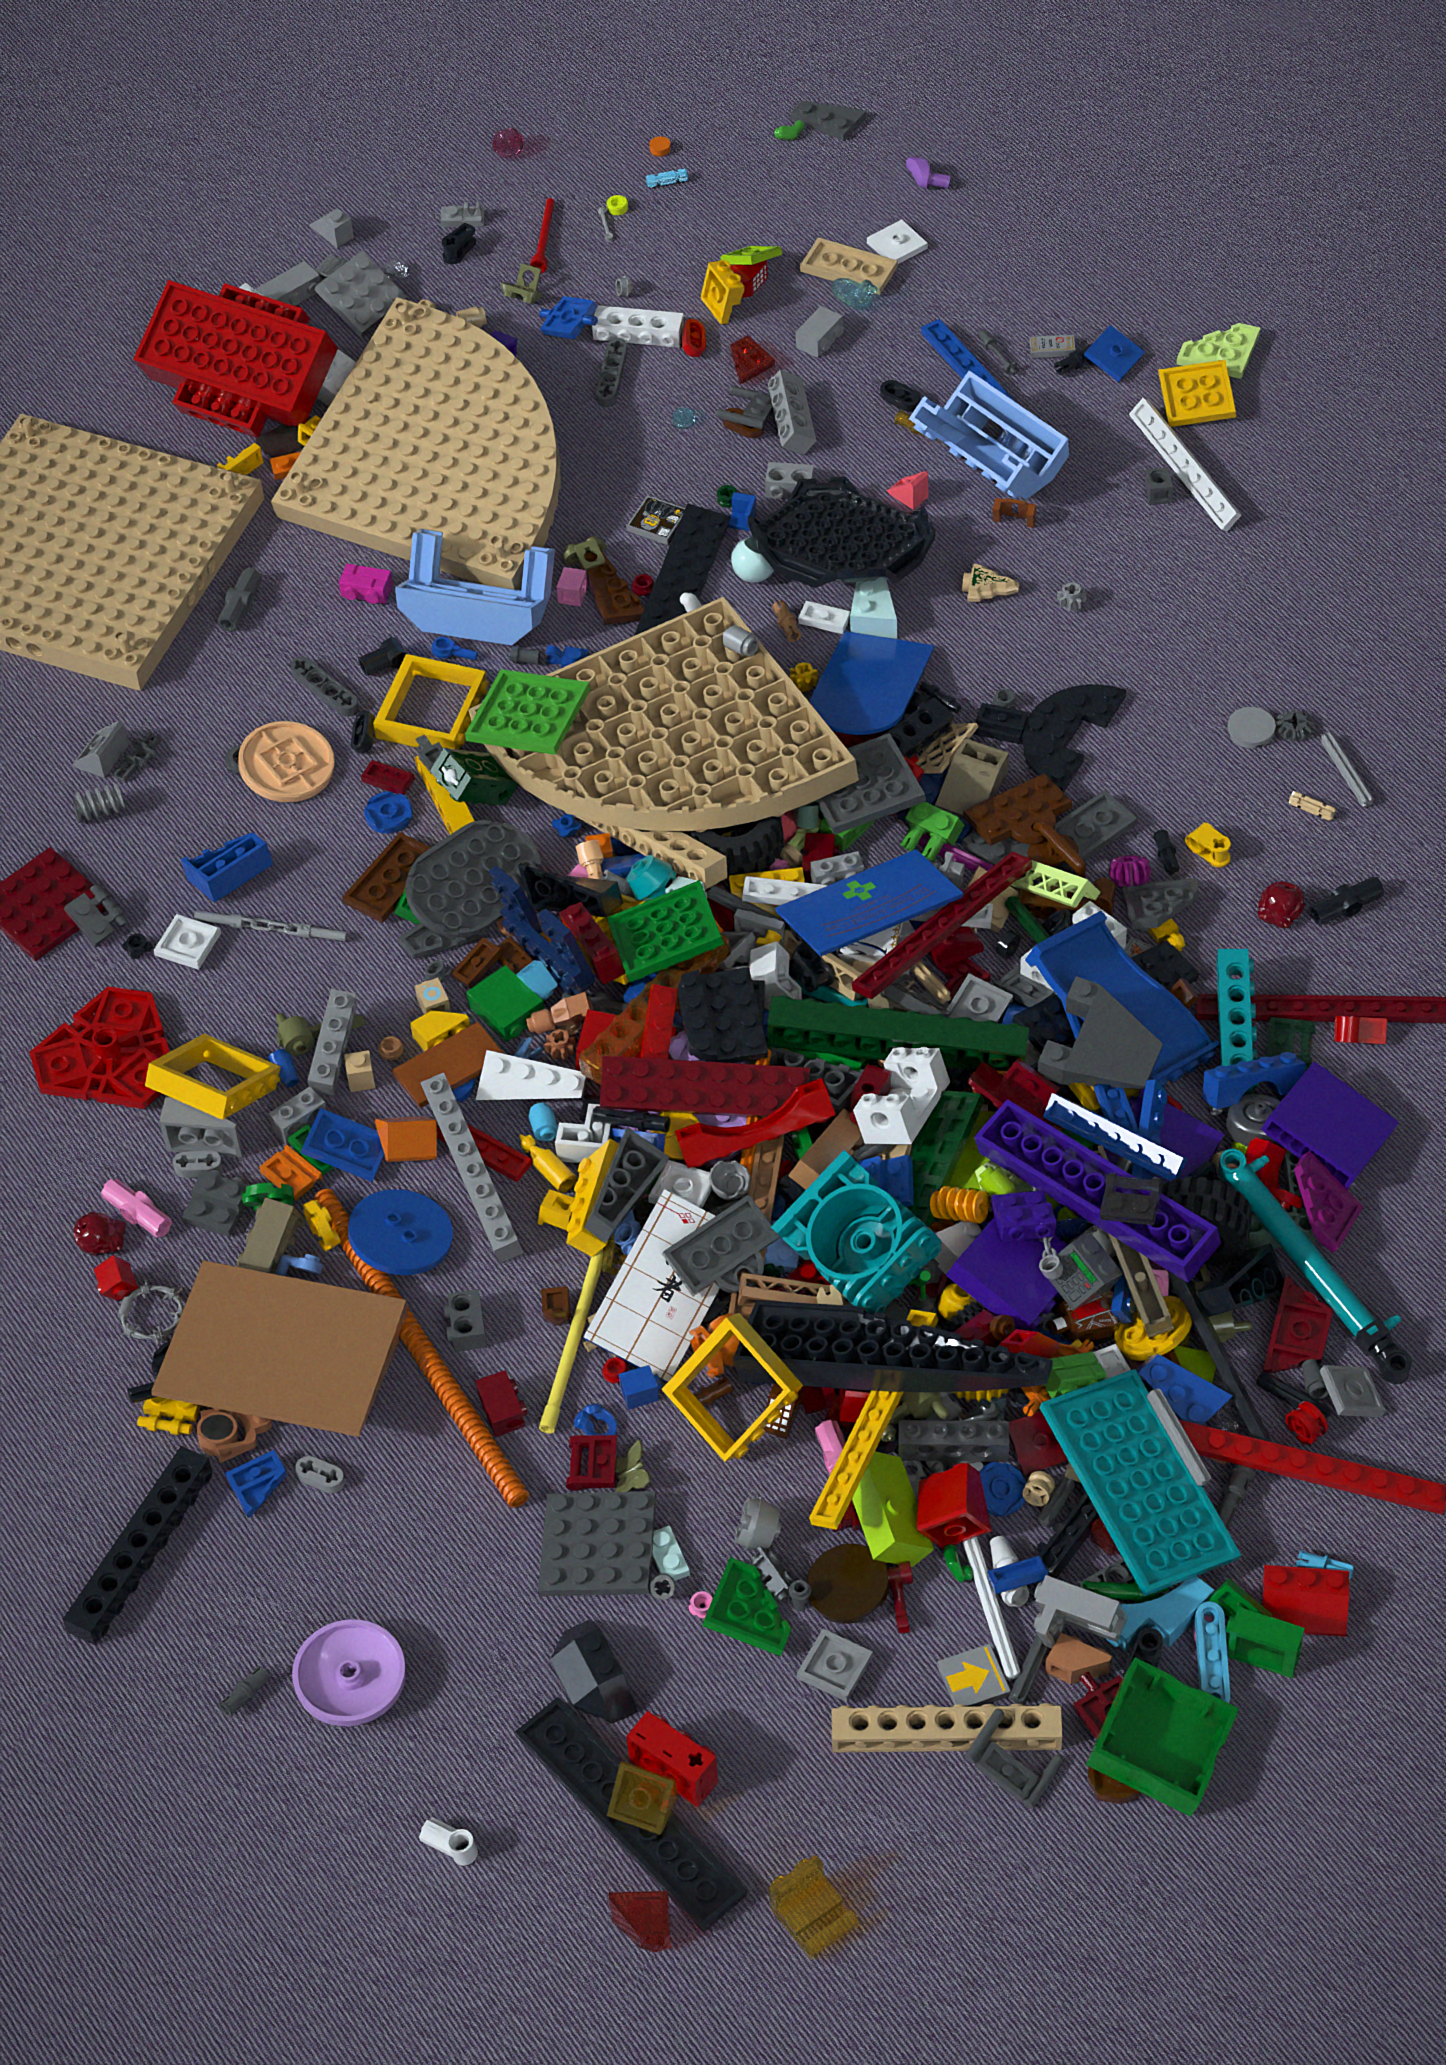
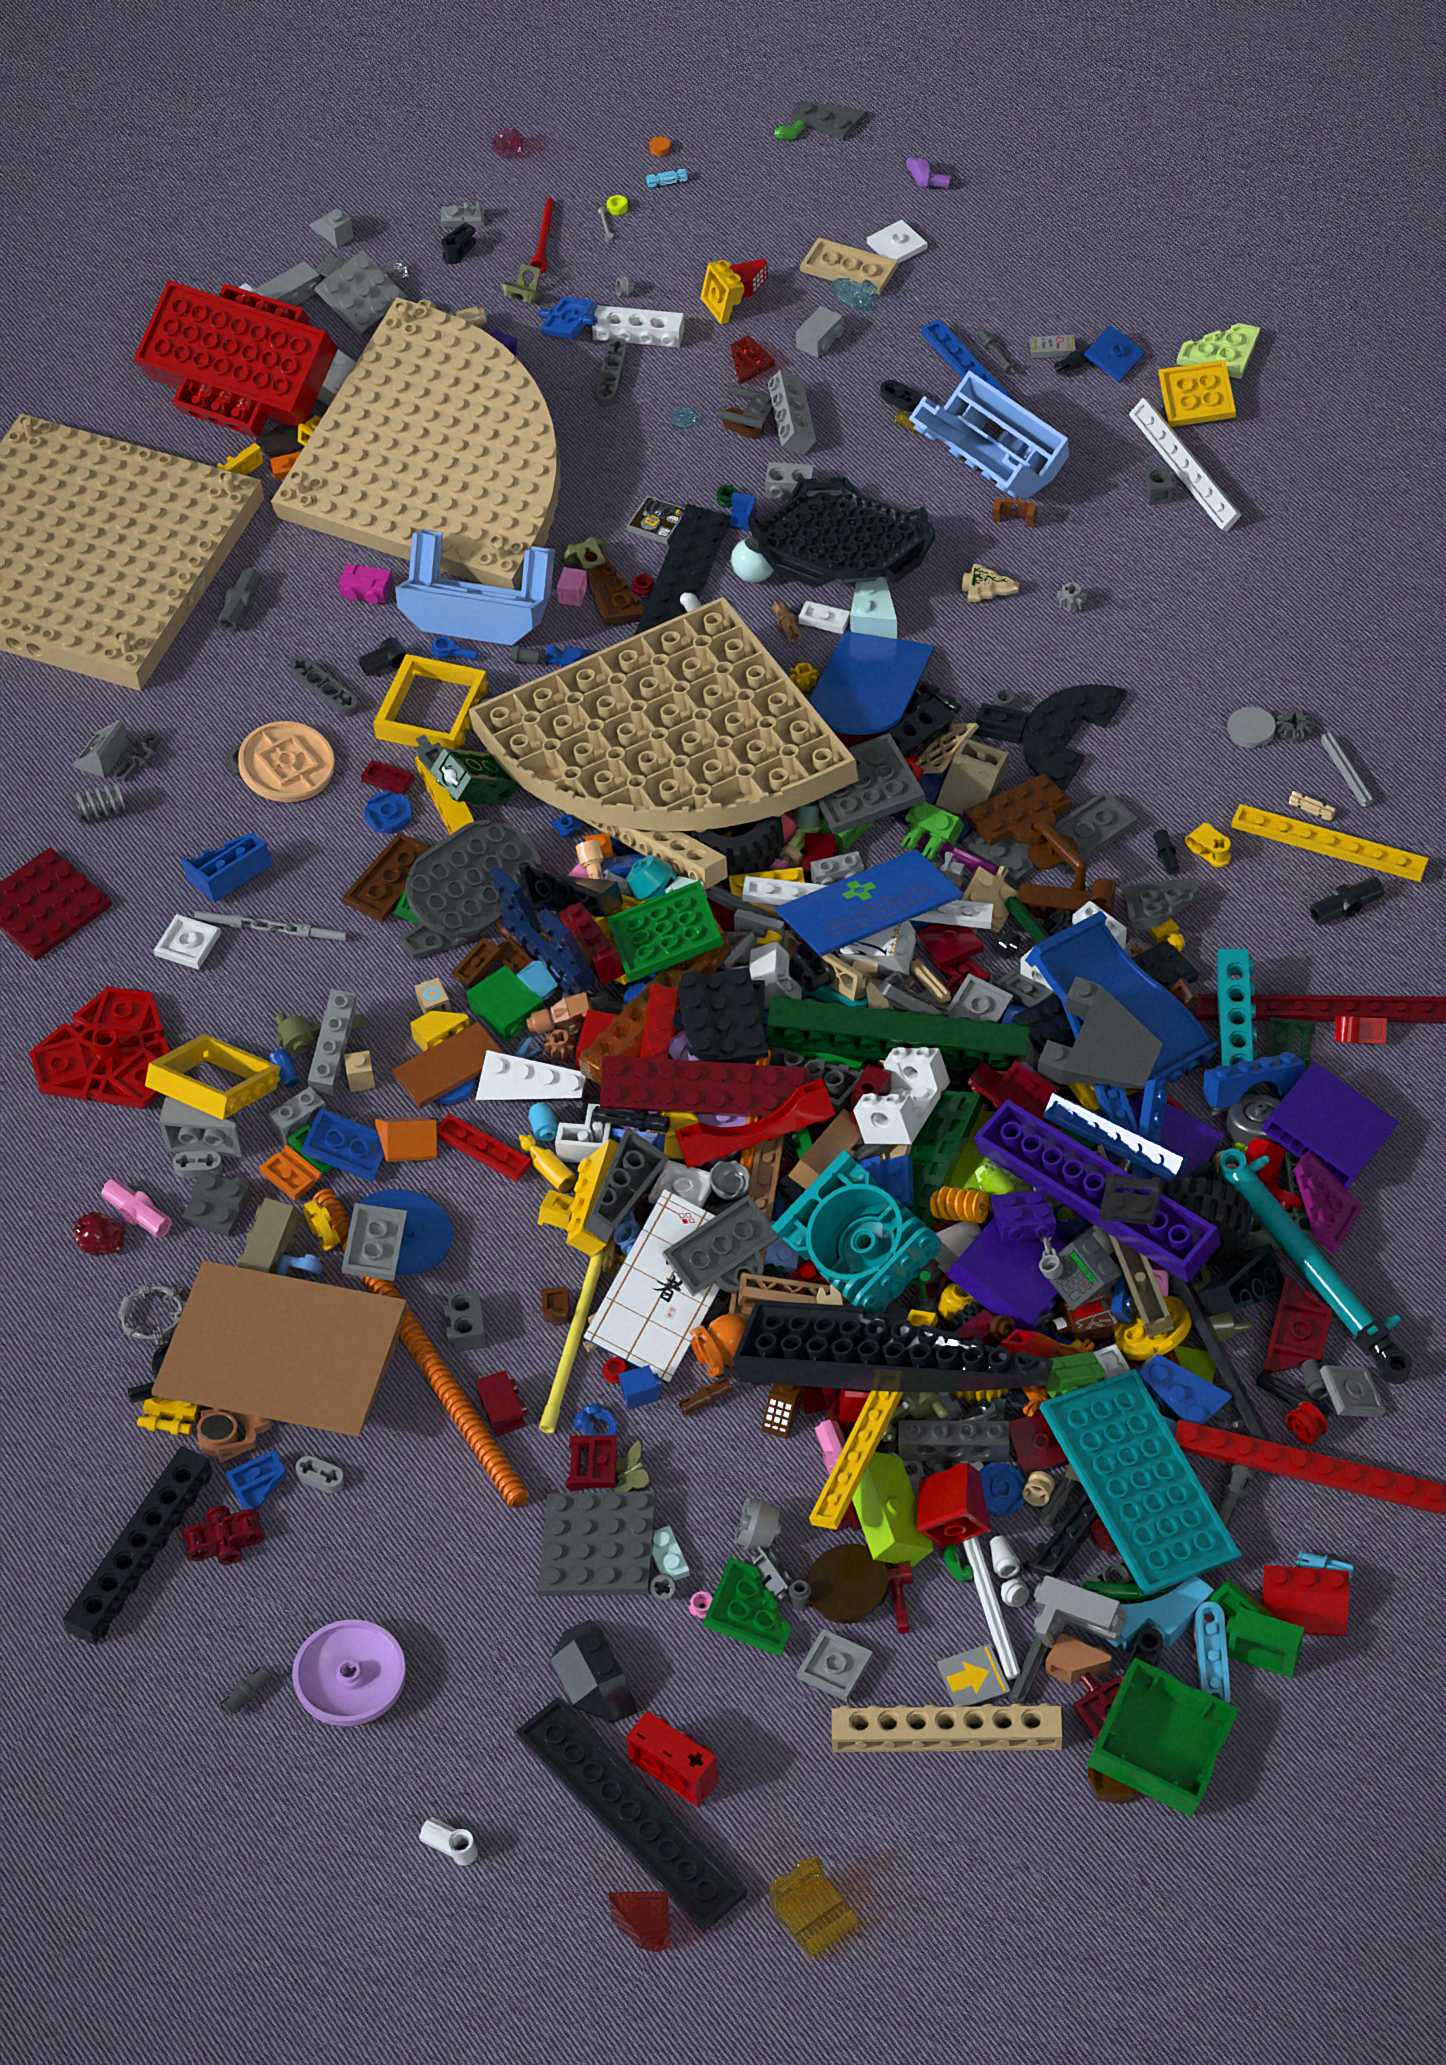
(89, 918): dark grey plate -> none
(115, 1278): red brick -> none
(137, 940): black plate -> none
(214, 1538): none -> dark red axle
(258, 1192): green plate -> none
(363, 732): black plate -> none
(374, 1242): none -> light grey plate
(390, 1048): medium nougat plate -> none
(437, 970): dark grey plate -> none
(471, 1168): light grey brick -> none
(527, 711): bright green plate -> none
(642, 1798): clear yellow slope -> none
(693, 338): red plate -> none
(696, 1413): yellow window -> none
(740, 641): light grey brick -> none
(752, 254): lime tile -> none
(911, 489): coral slope -> none
(941, 925): dark red plate -> none
(1005, 1769): dark grey plate -> none
(1017, 1574): blue tile -> none
(1058, 878): yellowish green fence -> none
(1129, 870): magenta gear -> none
(1179, 1437): light grey axle -> none
(1281, 904): dark red hair -> none
(1330, 842): none -> yellow plate

